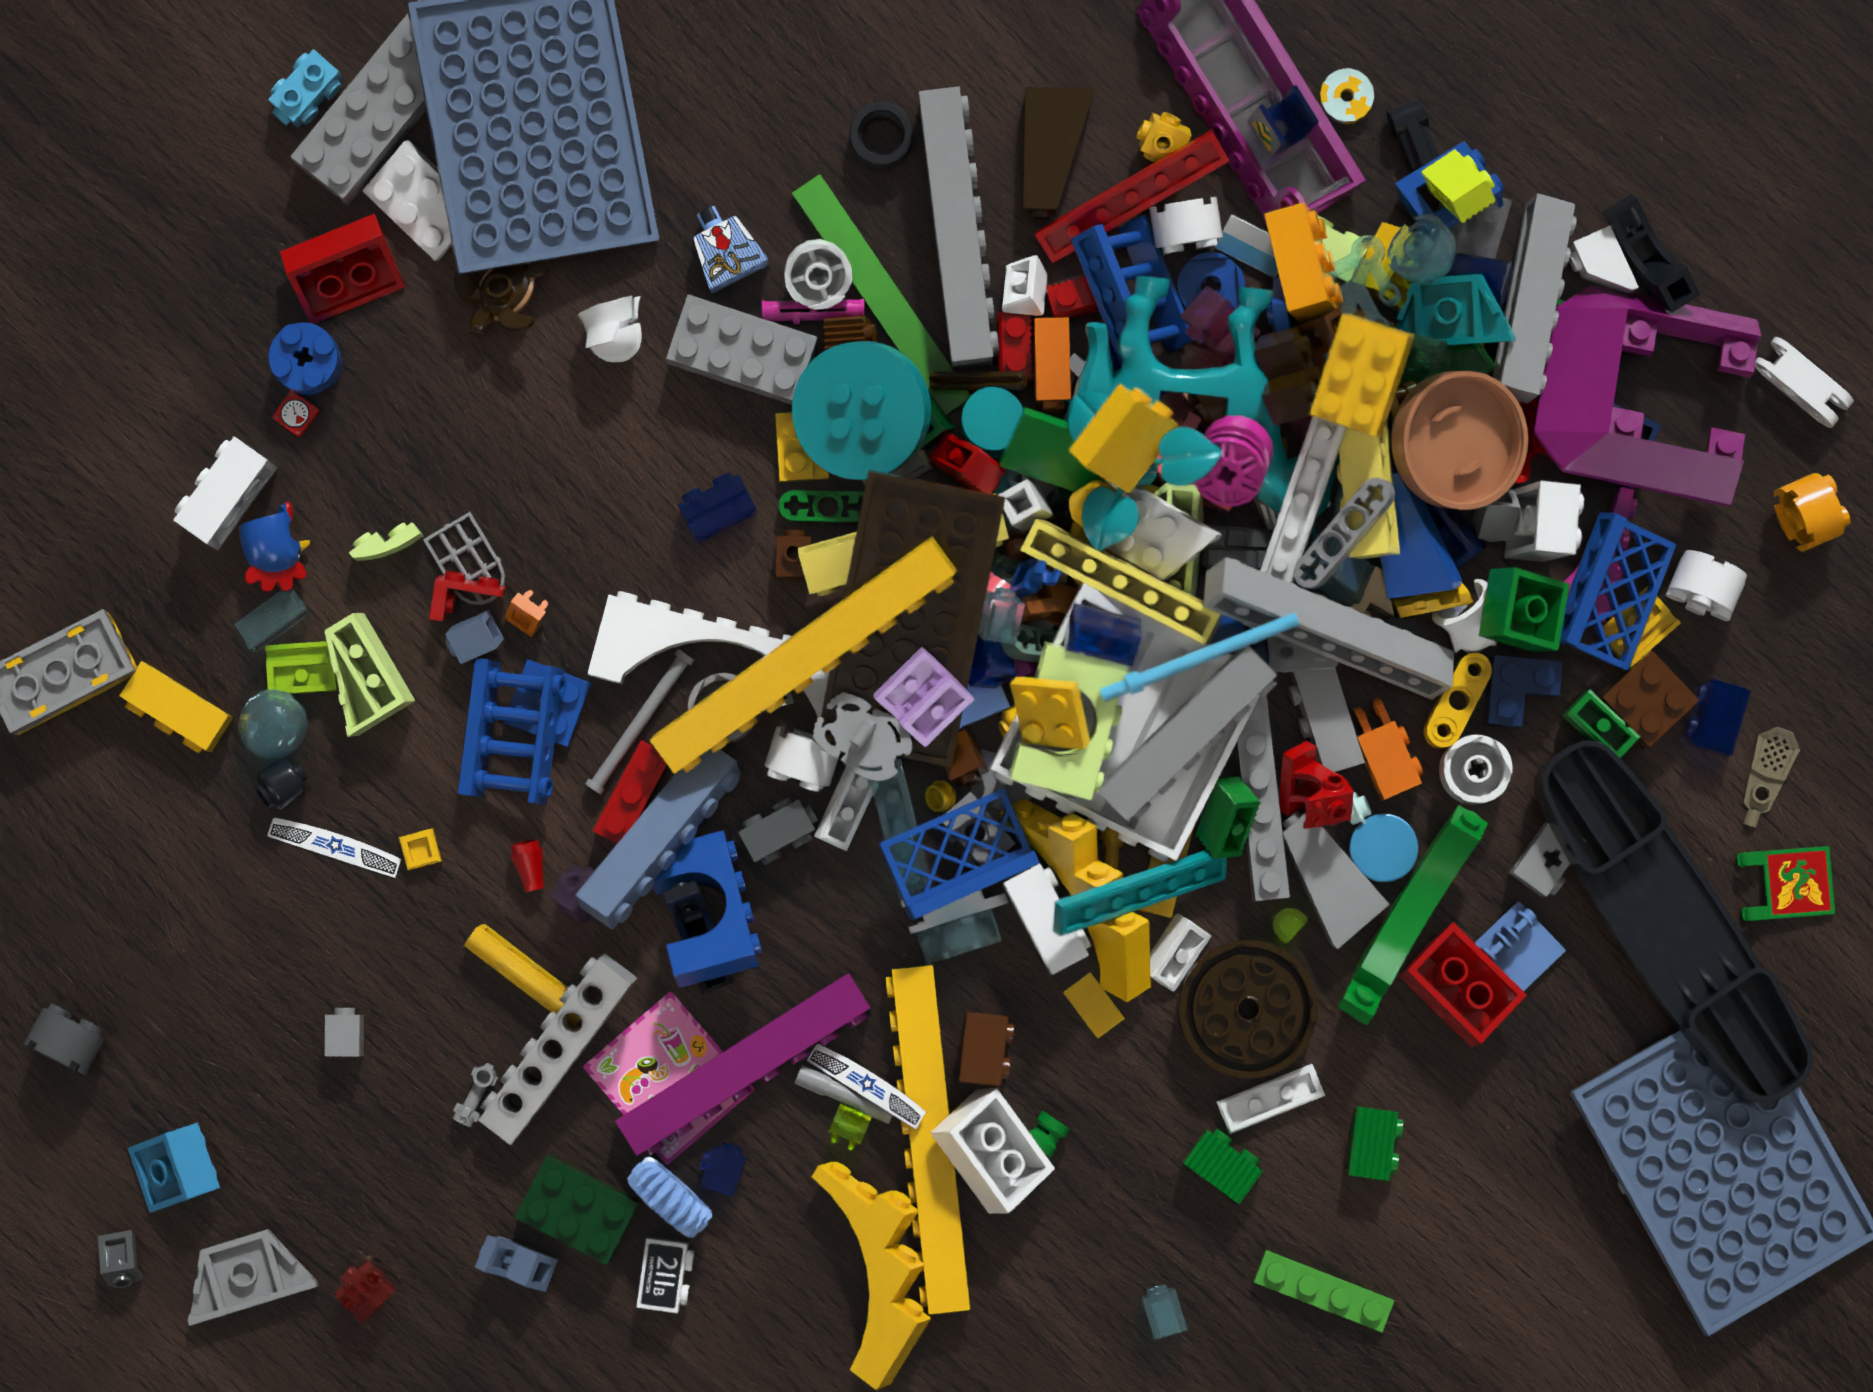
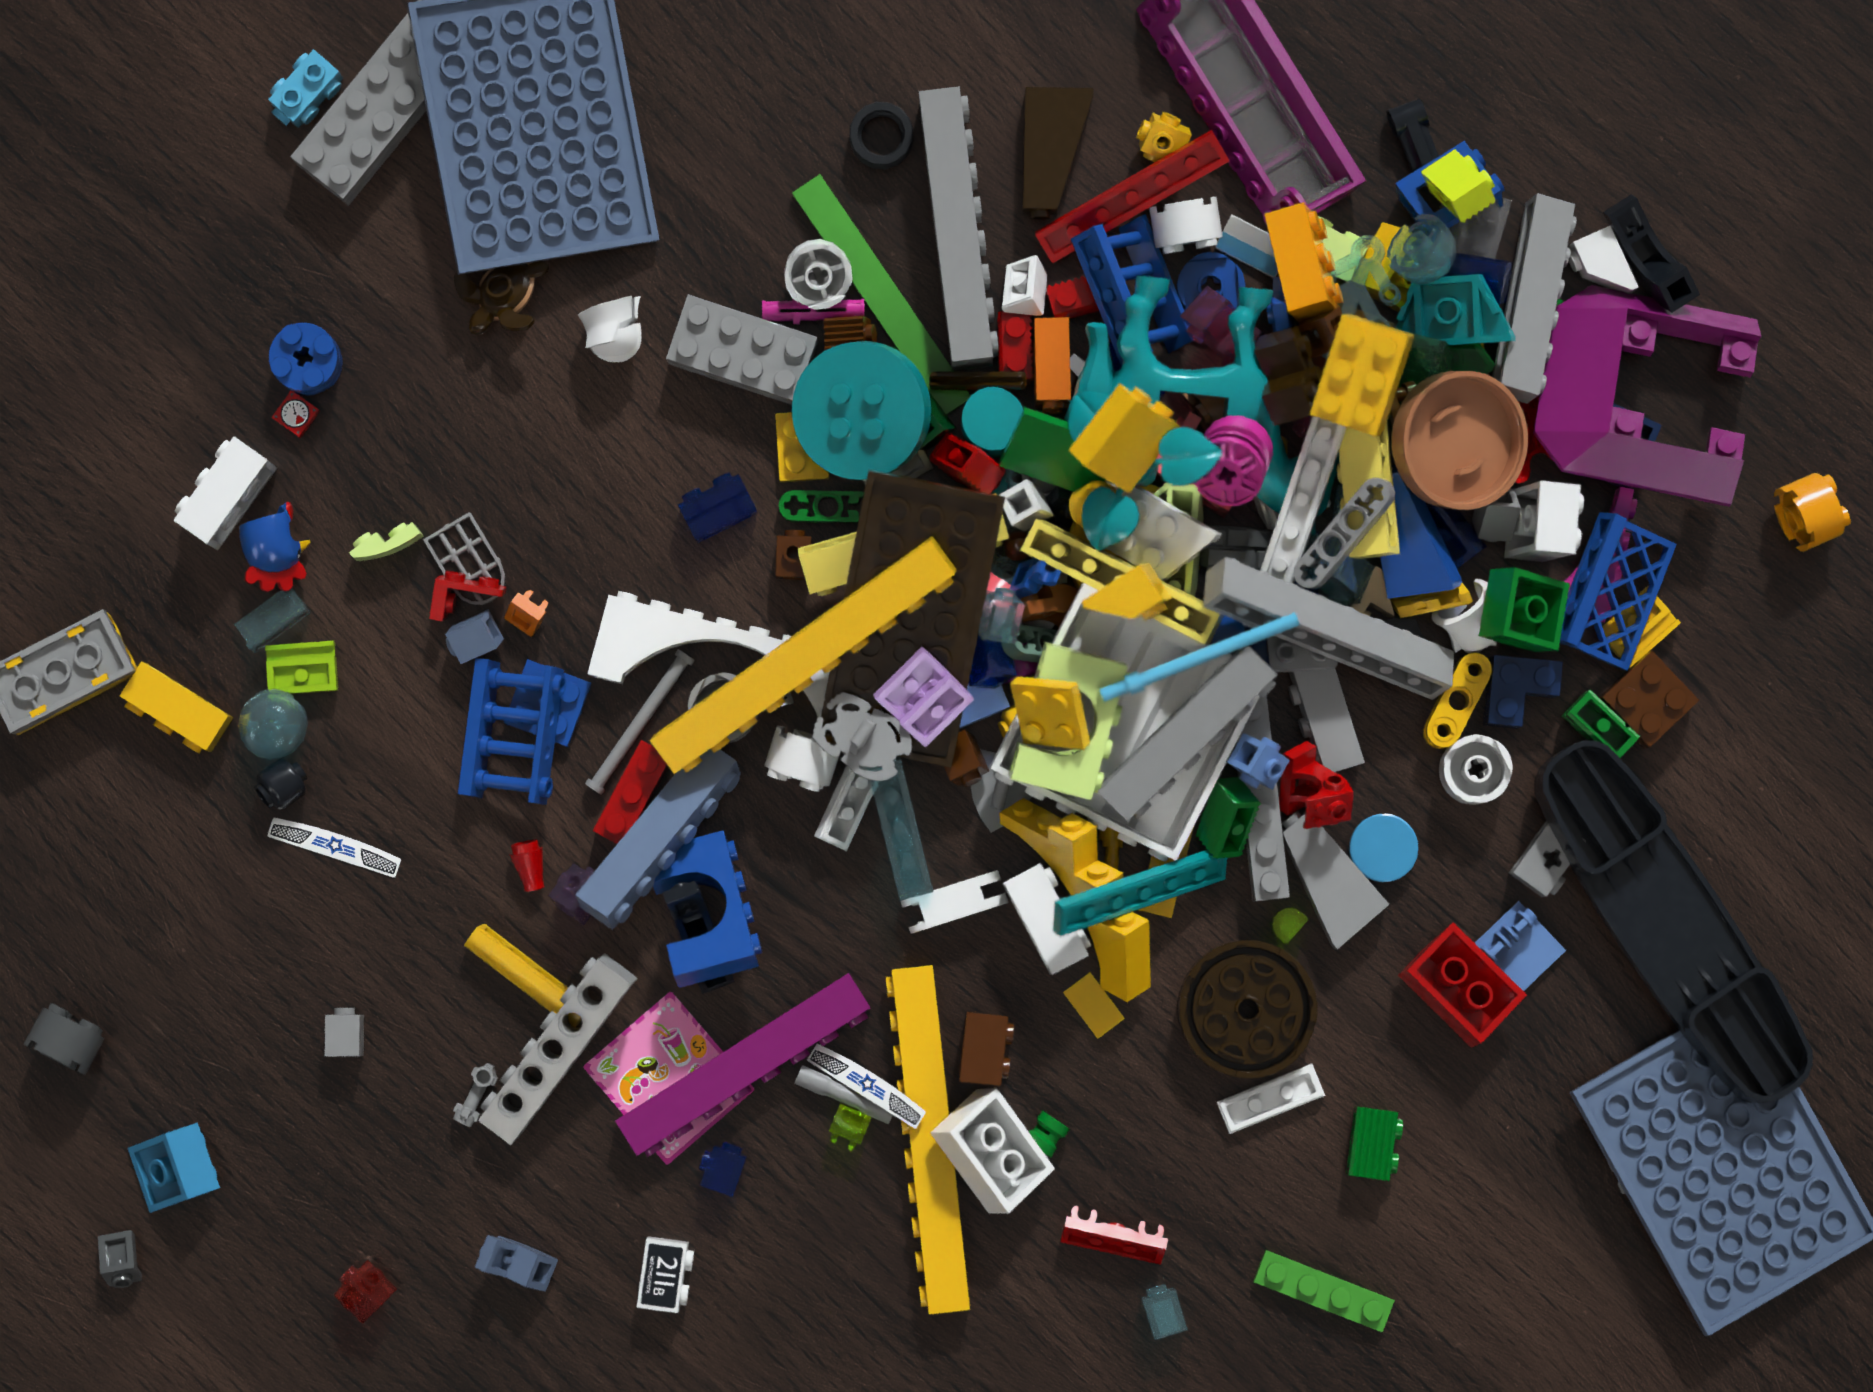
(245, 1275): light grey wing -> none
(342, 269): red slope -> none
(365, 674): yellowish green wedge -> none
(413, 198): white plate -> none
(420, 849): yellow tile -> none
(577, 1209): dark green brick -> none
(669, 1197): light blue gear -> none
(726, 250): torso -> none
(787, 825): dark grey brick -> none
(891, 1269): yellow arch -> none
(940, 796): yellow plate -> none
(958, 936): clear light blue brick -> none
(971, 881): blue fence -> none
(977, 855): light grey brick -> none
(1103, 634): clear blue brick -> none
(1114, 1238): none -> red plate
(1132, 595): none -> yellow slope
(1177, 952): white slope -> none
(1223, 1165): green brick -> none
(1258, 761): none -> medium blue brick
(1293, 112): clear blue piece -> none
(1350, 81): light aqua piece -> none
(1360, 809): light aqua plate -> none
(1386, 753): orange hinge -> none
(1410, 913): green arch -> none
(1707, 585): white brick -> none
(1717, 717): clear blue brick -> none
(1767, 777): dark tan piece -> none
(1794, 883): flag -> none
(1804, 382): white piece -> none

